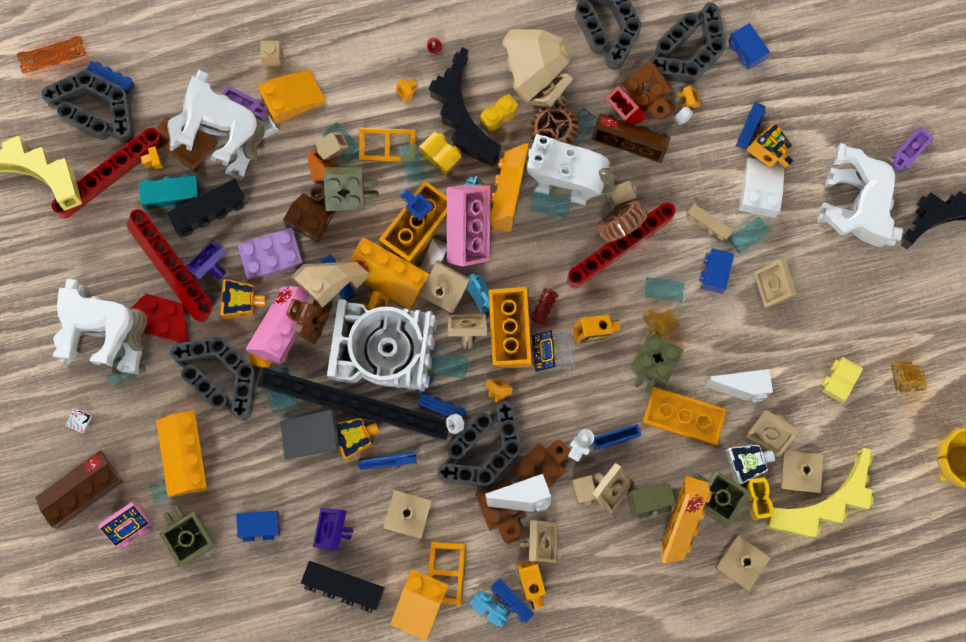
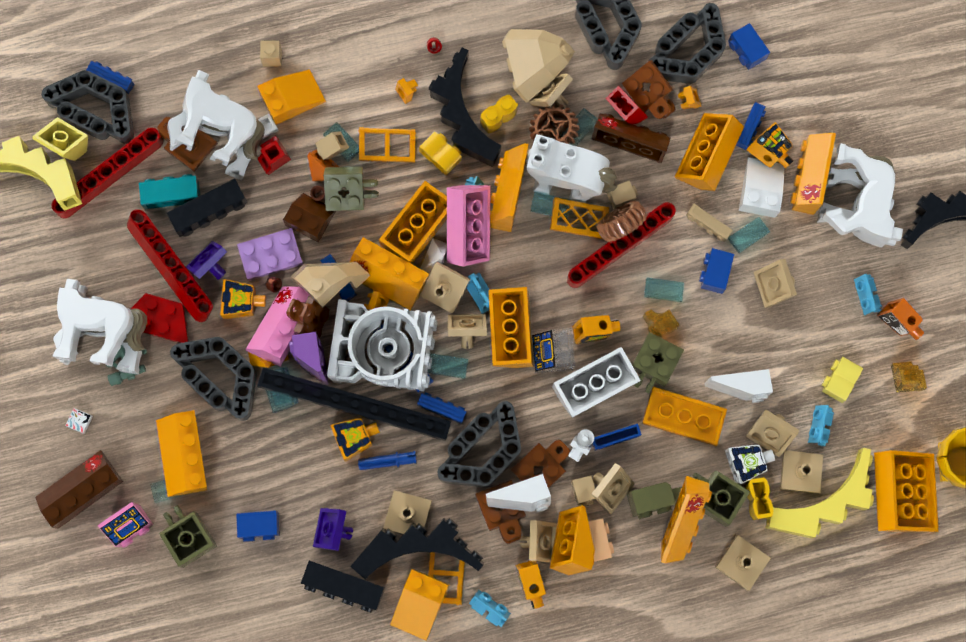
(51, 55): clear orange plate -> none
(63, 139): none -> light yellow slope
(152, 159): light orange tile -> none
(248, 102): medium lavender hinge -> none
(273, 155): none -> red brick
(277, 286): none -> copper hinge
(309, 434): dark grey tile -> none
(310, 355): none -> medium lavender slope
(412, 163): clear light blue tile -> none
(417, 205): blue plate -> none
(440, 540): none -> black arch
(455, 423): white tile -> none
(498, 389): light orange tile -> none
(515, 604): blue piece -> none
(544, 306): clear red piece -> none
(569, 229): none -> light orange window
(573, 543): none -> light orange slope
(595, 382): none -> white slope
(599, 533): none -> light nougat brick
(683, 115): white tile -> none
(709, 151): none -> light orange slope
(813, 172): none -> light orange slope
(821, 416): none -> medium azure hinge
(865, 288): none -> medium azure hinge
(902, 318): none -> orange torso
(906, 491): none -> light orange slope
(911, 149): medium lavender hinge -> none

